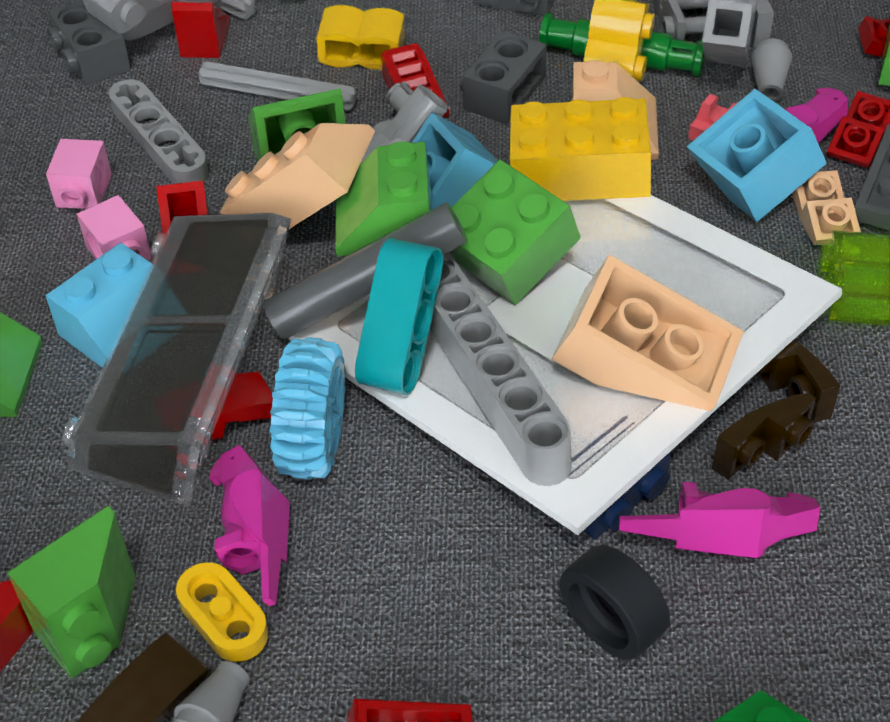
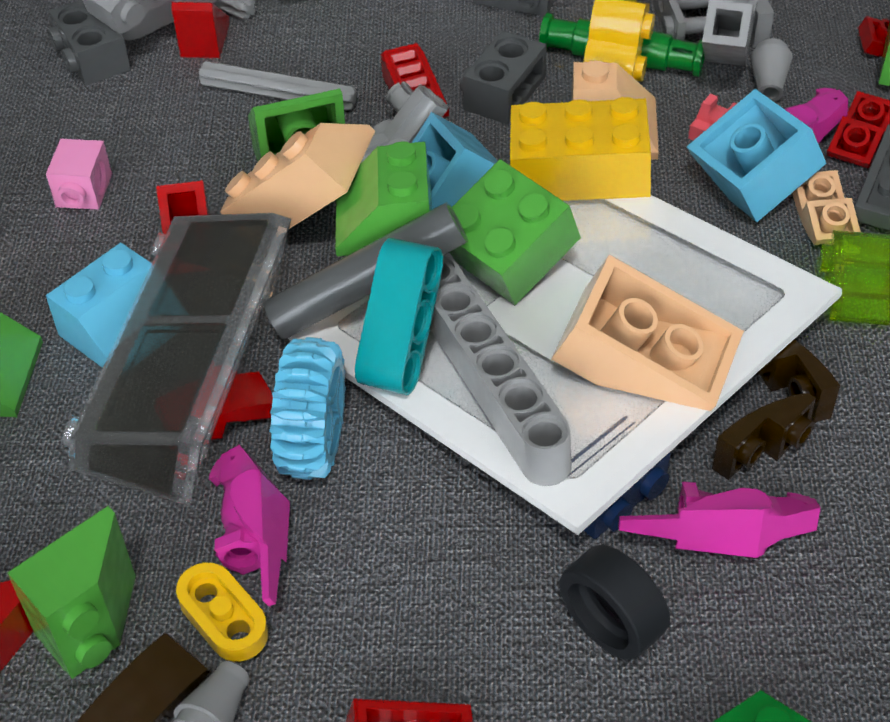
(112, 223): bright pink brick -> none
(159, 131): light grey beam -> none
(358, 36): yellow brick -> none

